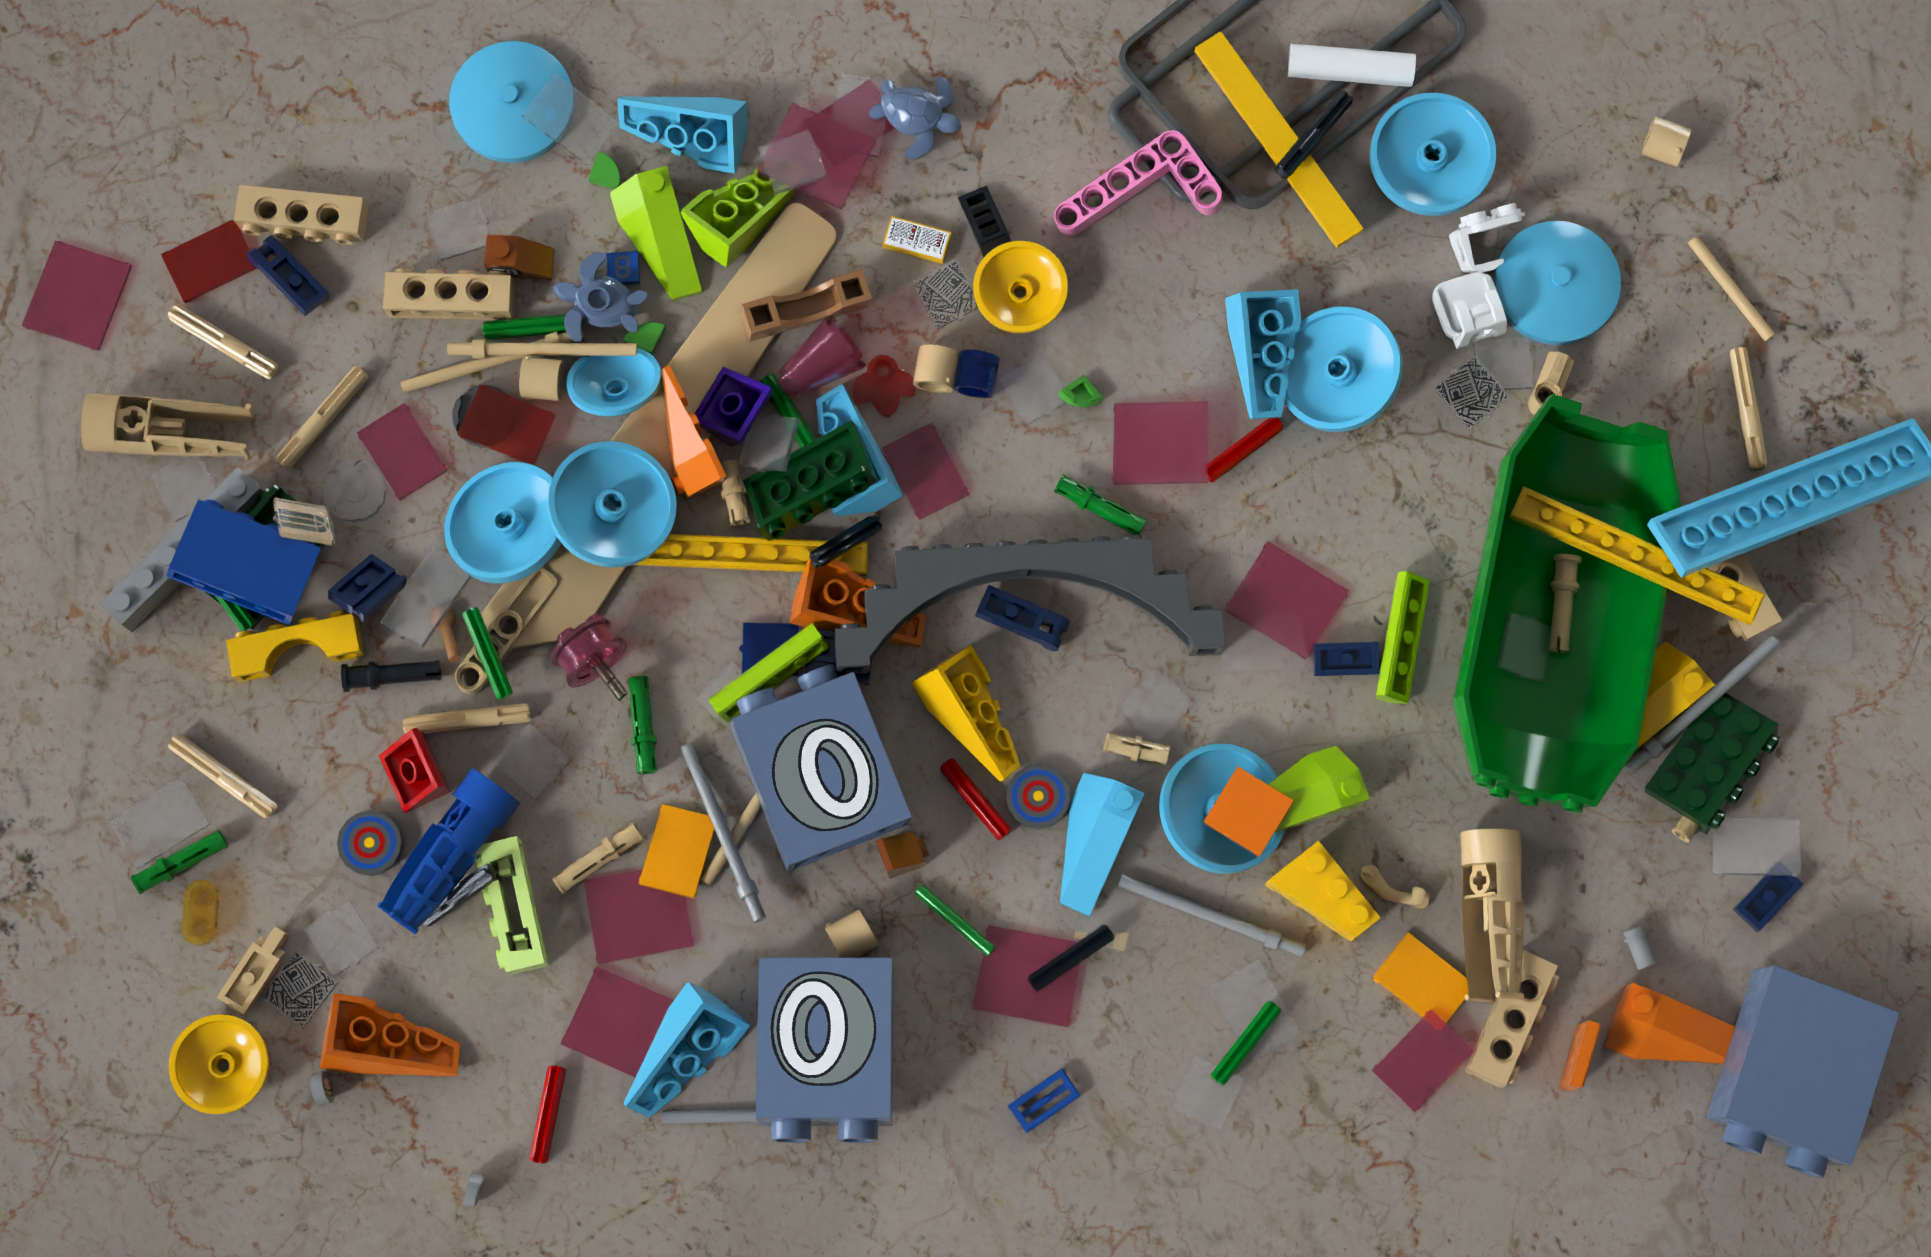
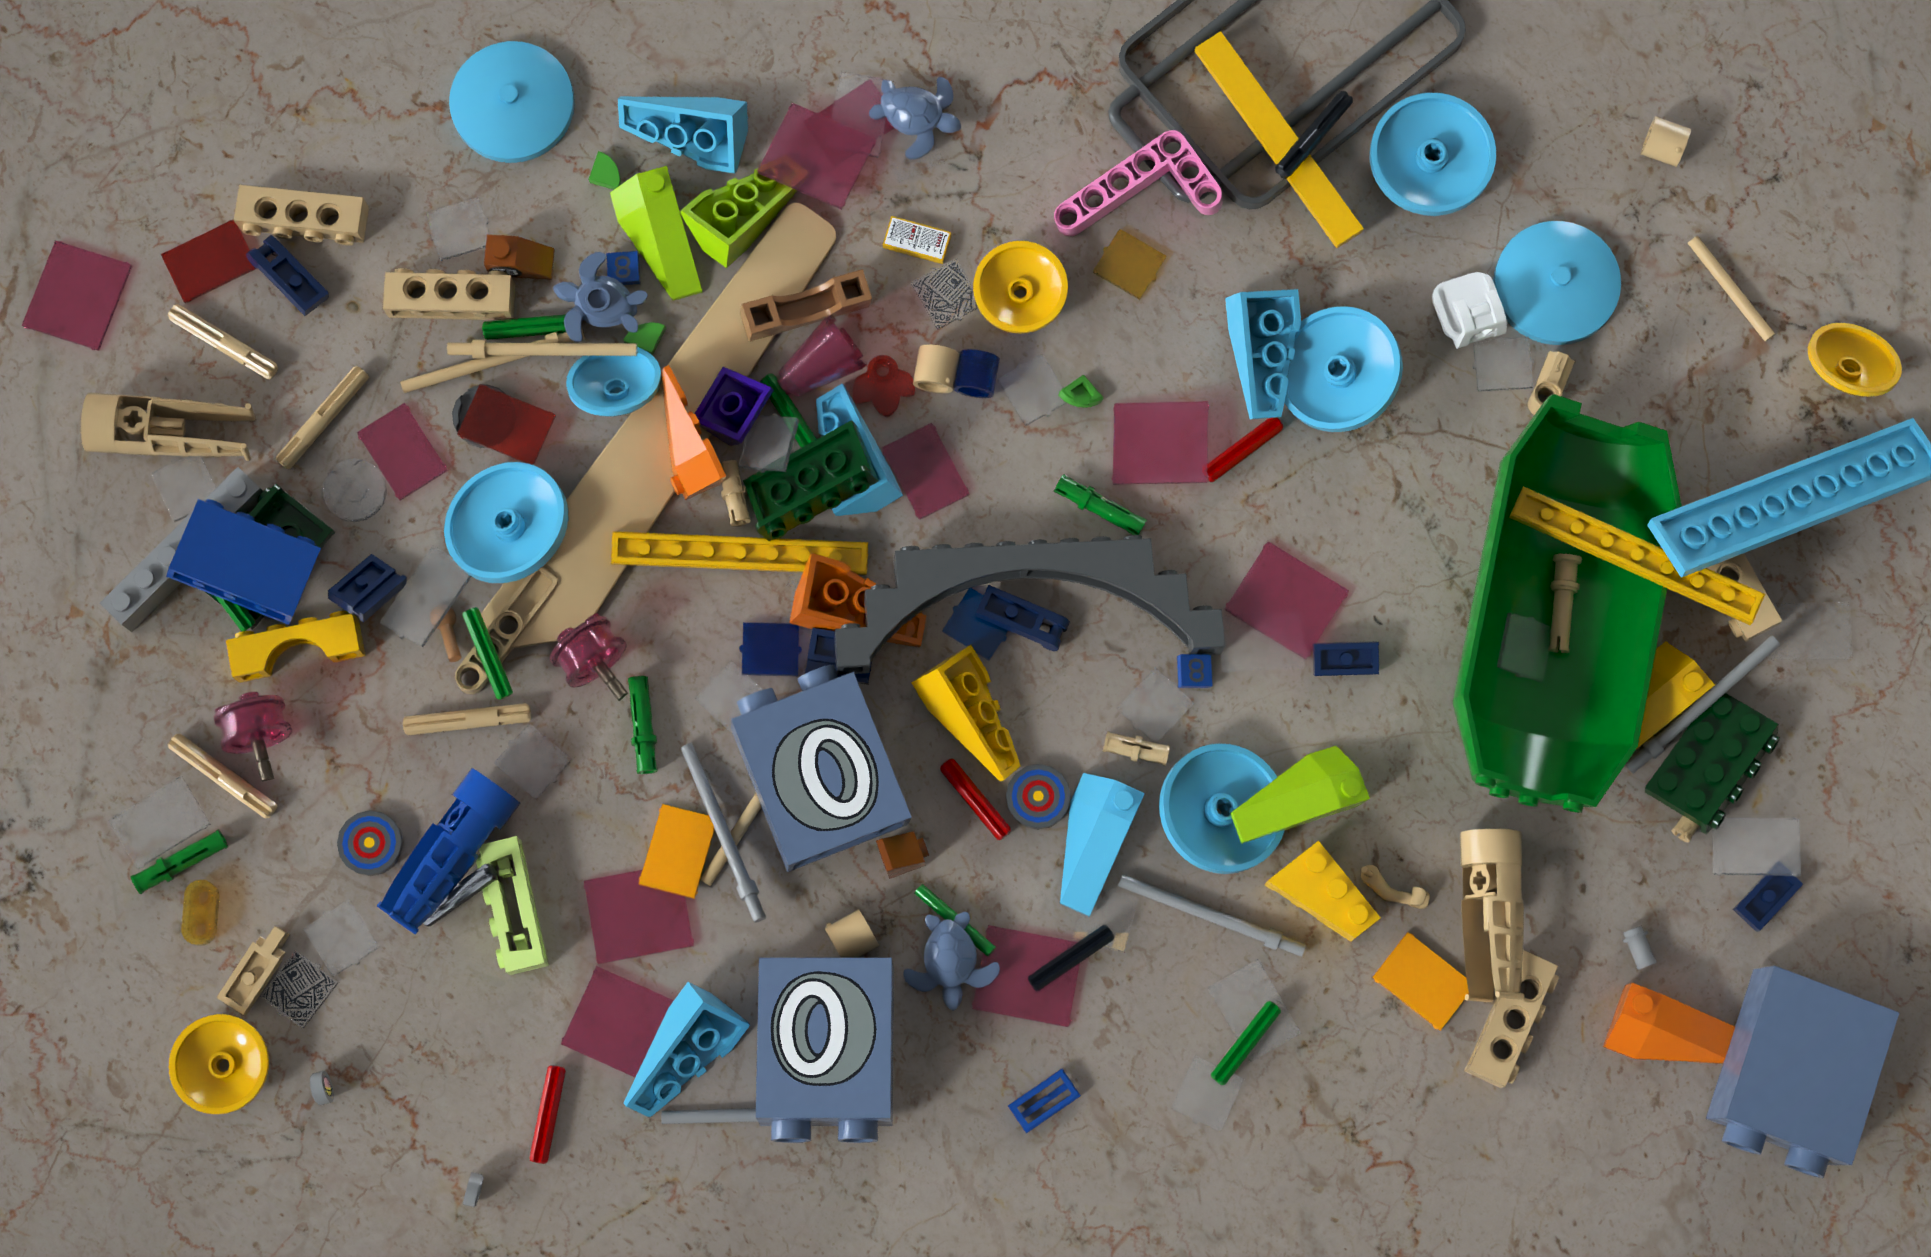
(253, 726): none -> clear pink wheel
(303, 521): clear piece -> none
(375, 675): black pin -> none
(375, 1041): orange wedge -> none
(413, 771): red slope -> none
(541, 379): tan piece -> none
(570, 119): clear piece -> none
(597, 858): tan pin -> none
(611, 504): medium azure dish -> none
(770, 670): lime brick -> none
(792, 162): clear piece -> none
(845, 541): black axle -> none
(950, 961): none -> sand blue animal
(972, 630): none -> clear blue piece
(991, 237): black slope -> none
(1129, 264): none -> clear yellow piece
(1194, 671): none -> blue tile
(1248, 811): orange tile -> none
(1351, 65): white brick -> none
(1402, 638): lime brick -> none
(1422, 1060): clear pink piece -> none
(1471, 392): clear piece -> none
(1478, 223): white piece -> none
(1580, 1055): orange tile -> none
(1748, 408): tan axle -> none
(1854, 359): none -> yellow dish

